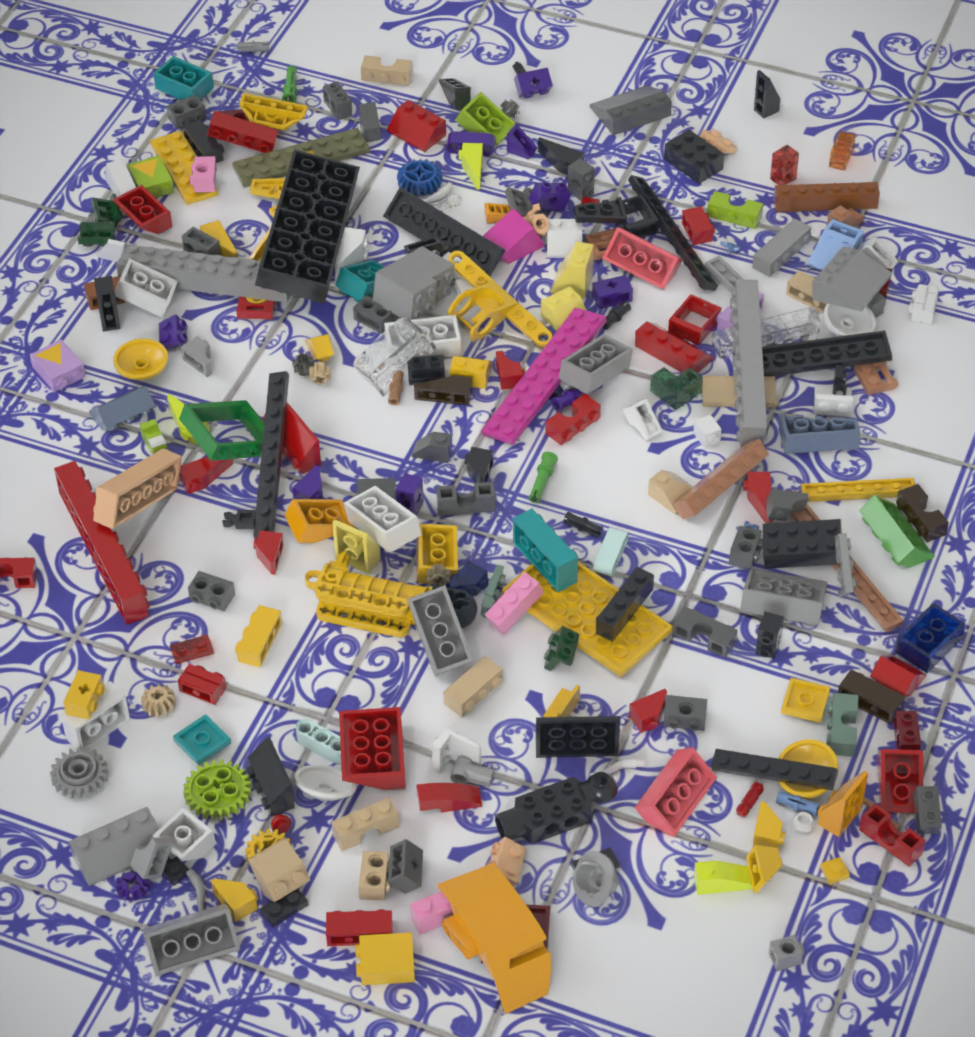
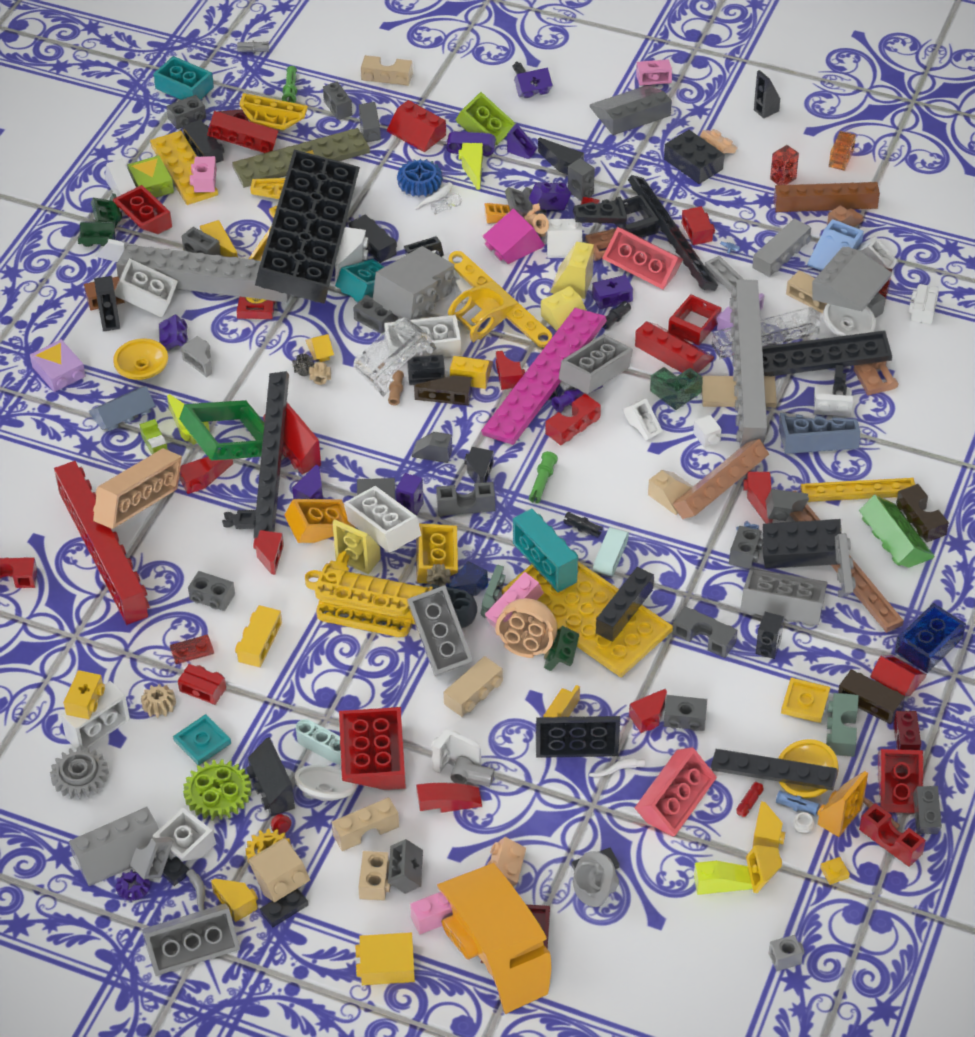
(346, 927): red brick -> none
(380, 244): none -> black brick
(427, 222): black plate -> none
(456, 92): black slope -> none
(510, 108): clear smoke gear -> none
(529, 629): none -> light nougat cylinder
(555, 808): black brick -> none
(654, 72): none -> bright pink brick
(745, 215): lime arch -> none

